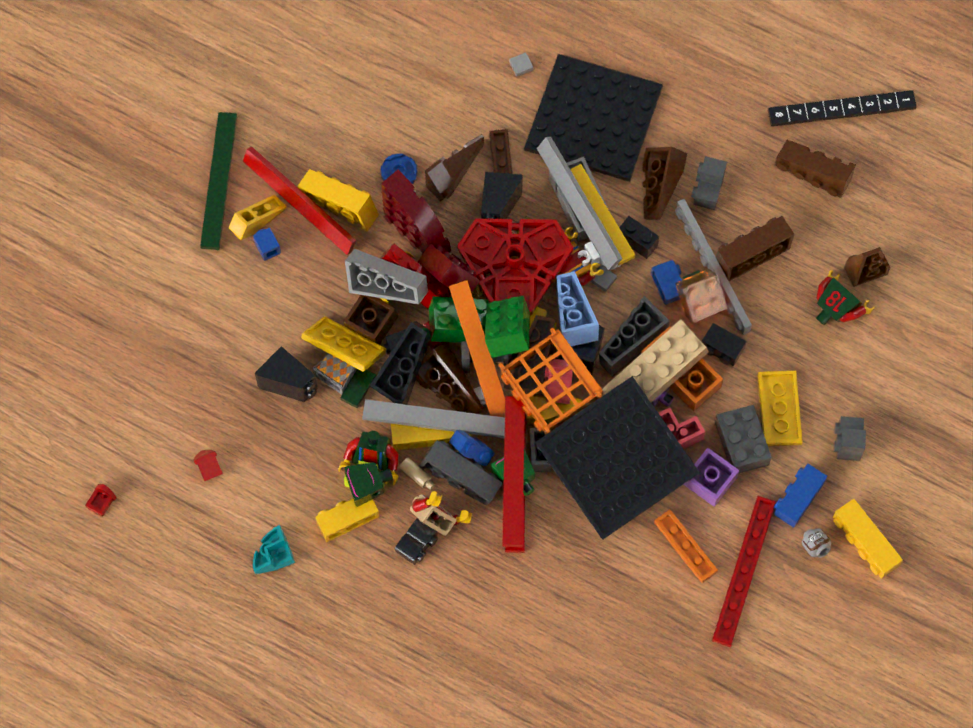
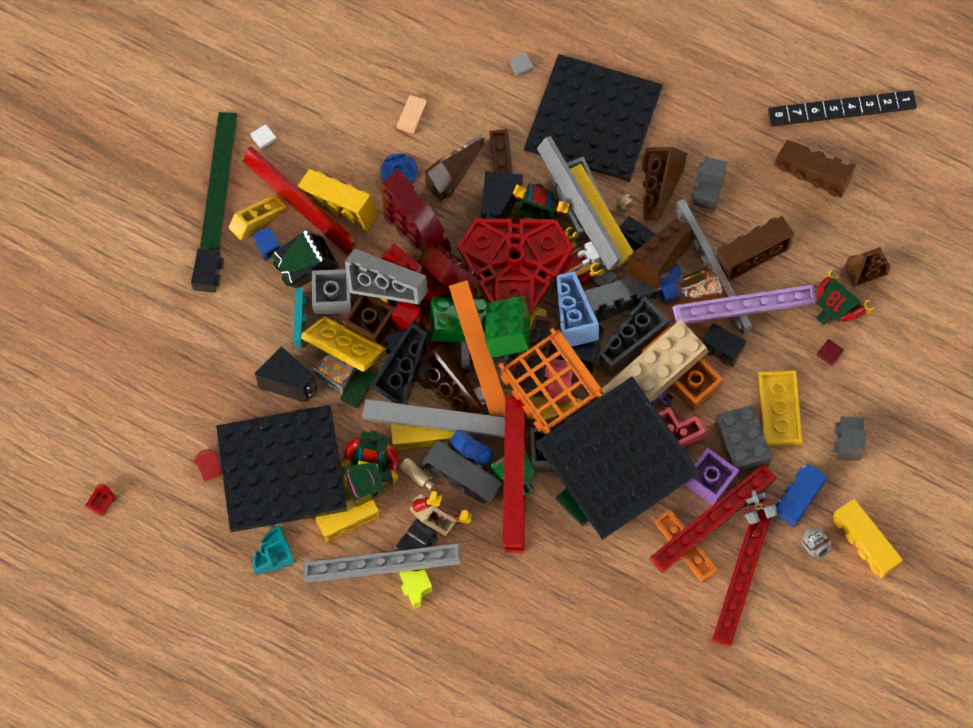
(206, 270): none -> black brick
(263, 137): none -> white tile
(281, 468): none -> black plate
(299, 317): none -> teal plate
(302, 256): none -> slope
(330, 292): none -> light grey brick
(382, 563): none -> light grey tile
(405, 314): none -> red brick
(411, 114): none -> light nougat tile
(416, 586): none -> neon yellow brick
(538, 202): none -> torso
(570, 505): none -> dark green tile
(619, 297): none -> dark grey wedge
(625, 203): none -> tan bush
(660, 254): none -> reddish brown wedge
(711, 519): none -> red plate
(745, 304): none -> lavender tile
(751, 512): none -> light grey hips
(830, 352): none -> dark red tile

